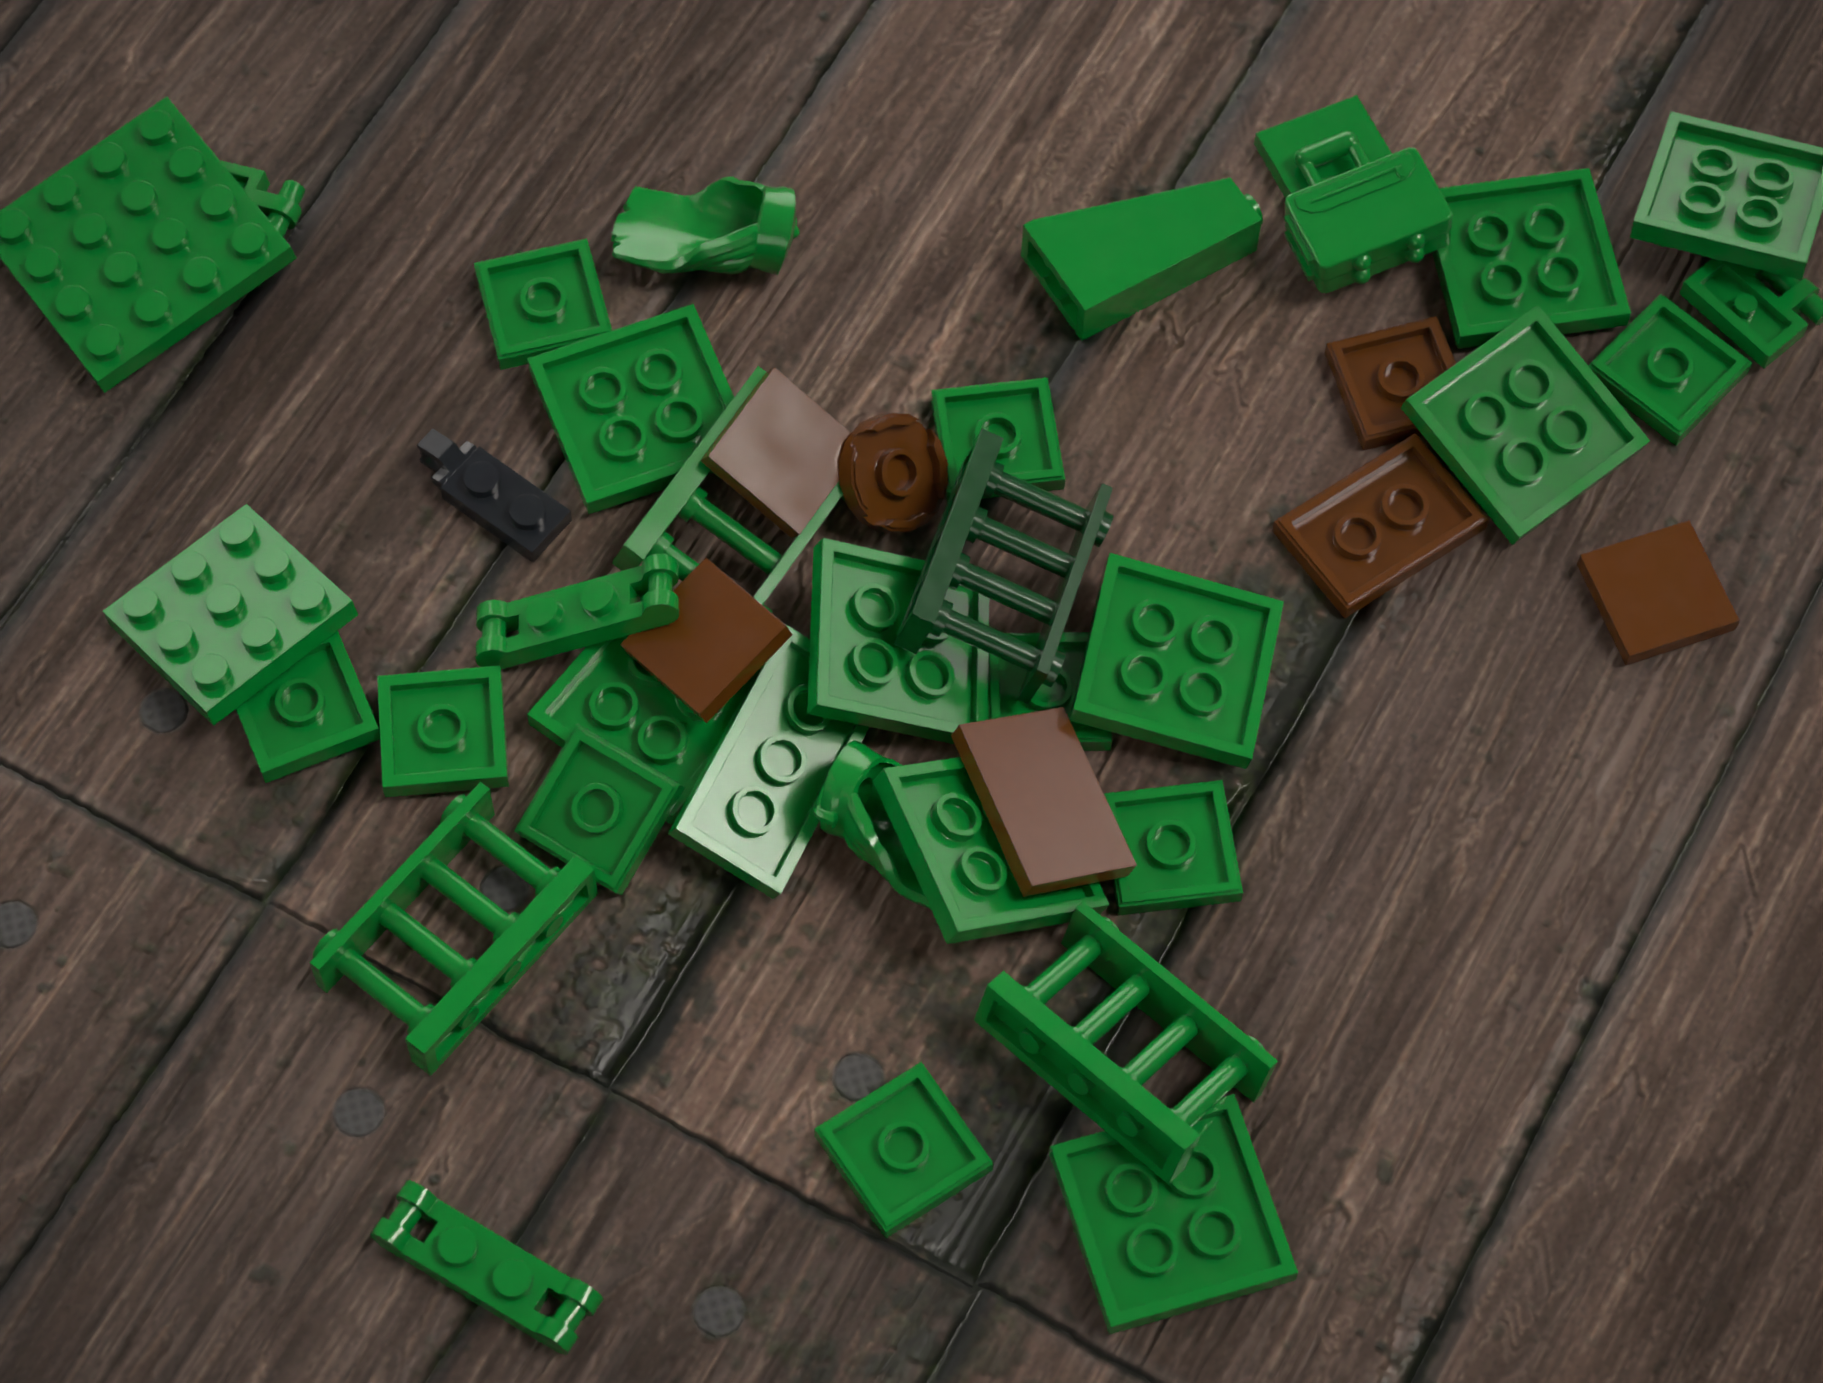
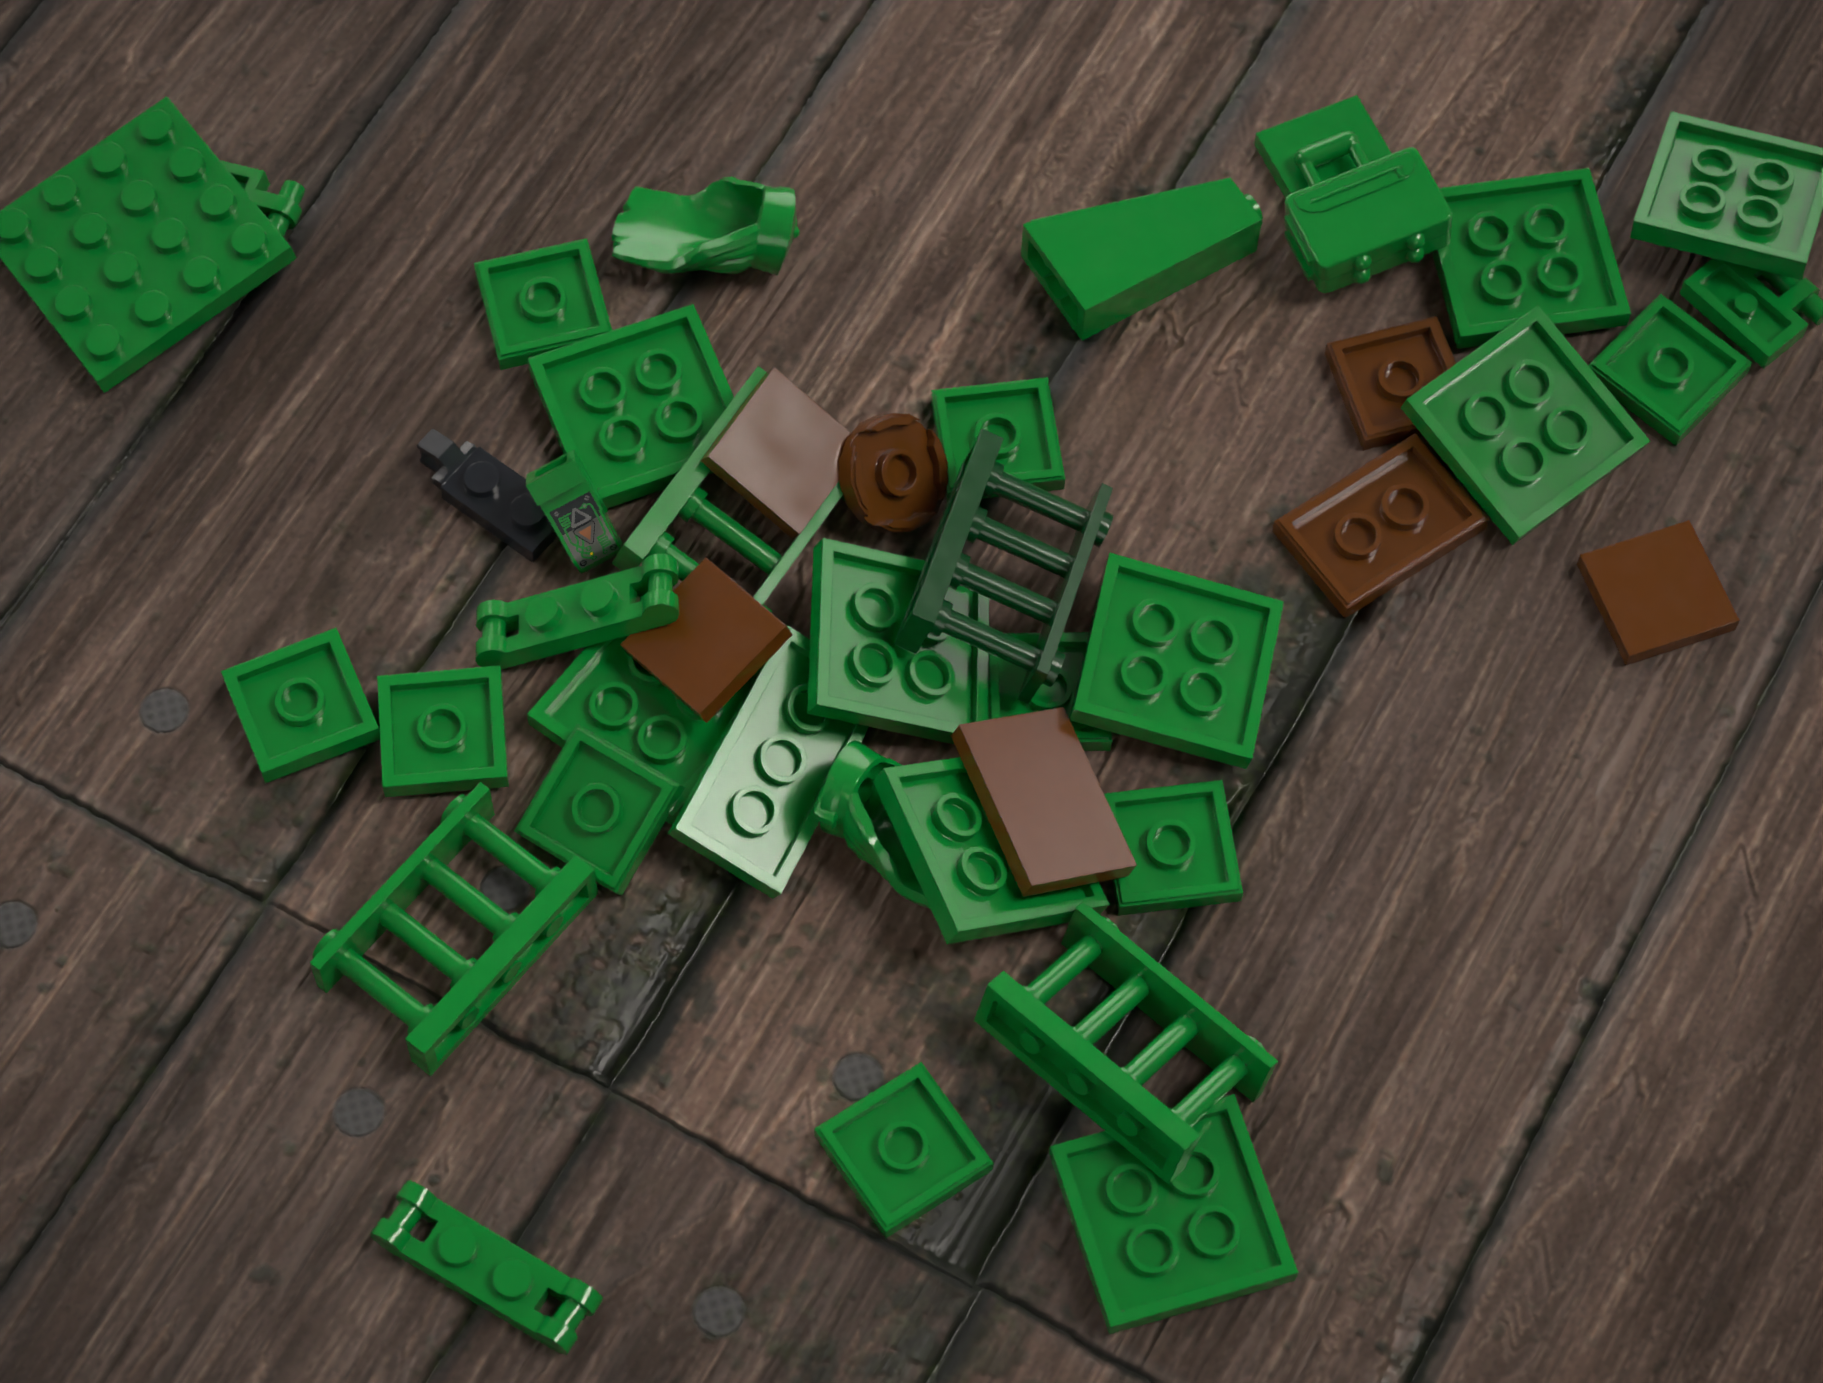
(230, 614): green plate -> none
(575, 511): none -> leg

